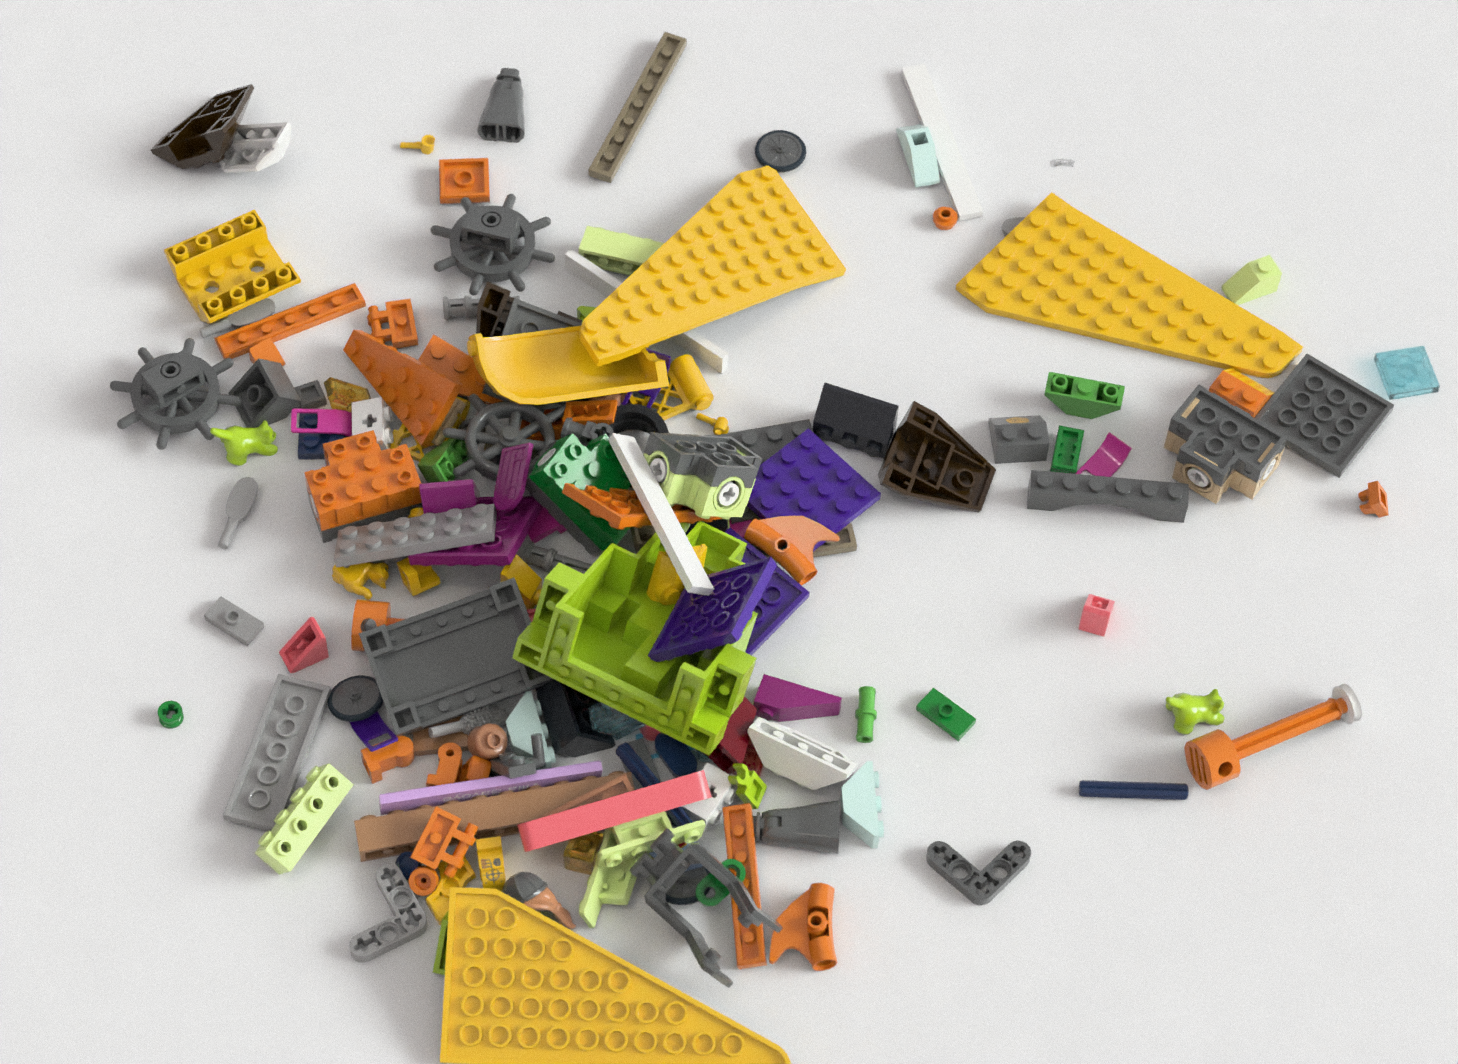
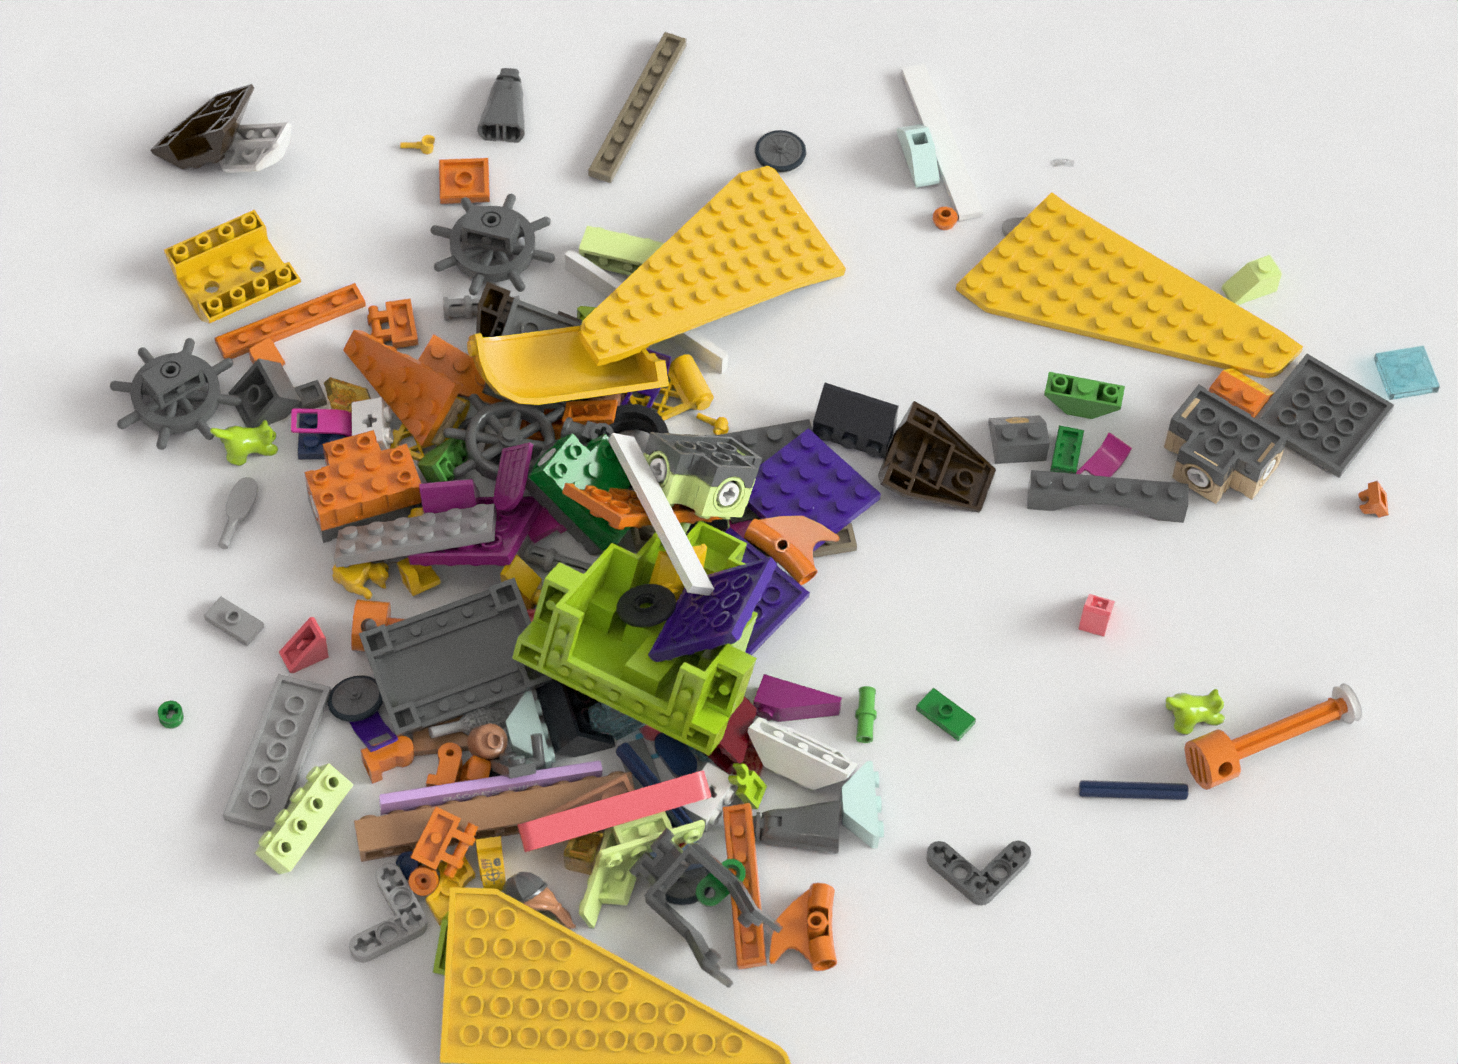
(242, 317): light grey piece -> none
(631, 613): none -> black wheel

